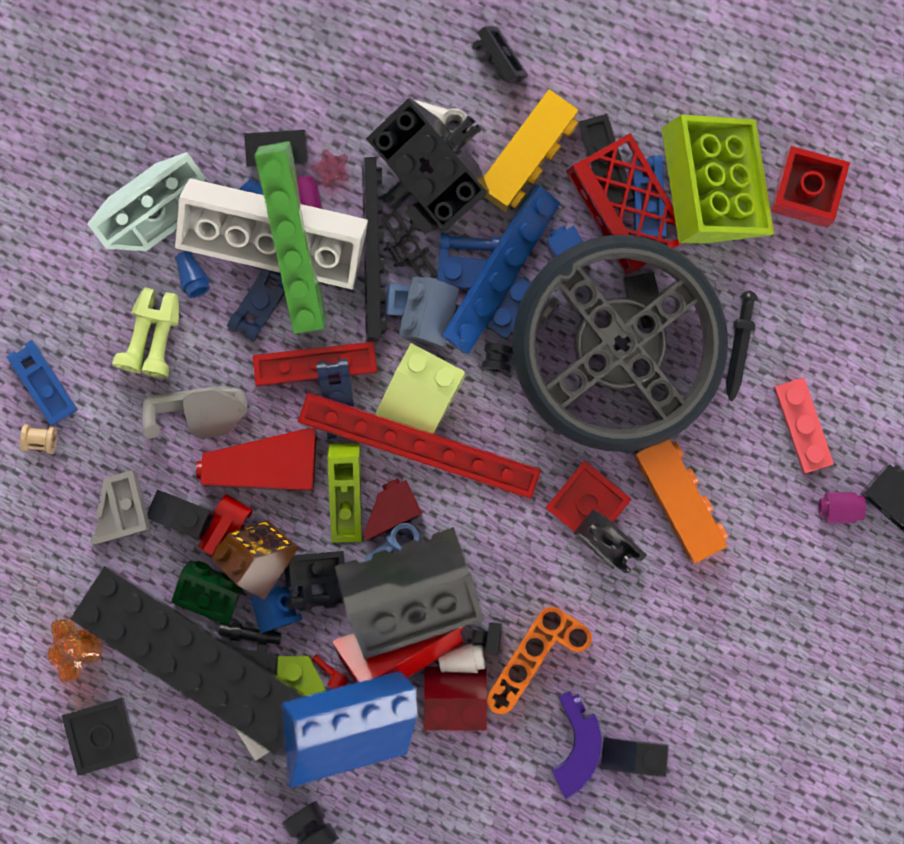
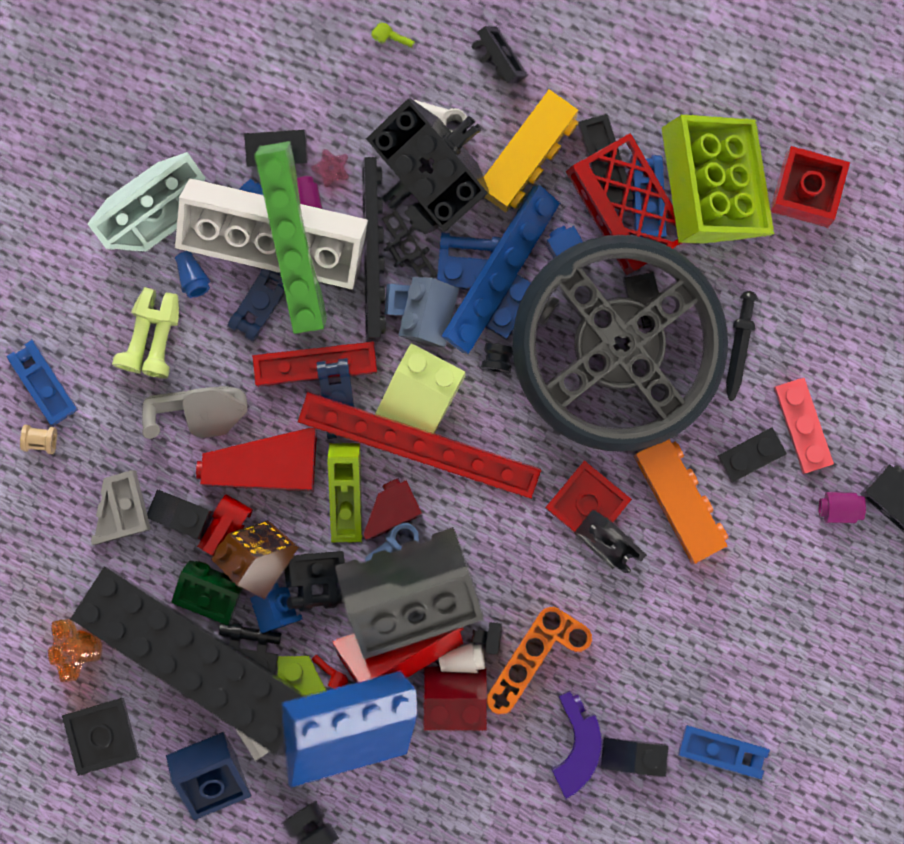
(207, 776): none -> dark blue slope
(383, 31): none -> lime hand
(722, 751): none -> blue plate
(752, 454): none -> black plate

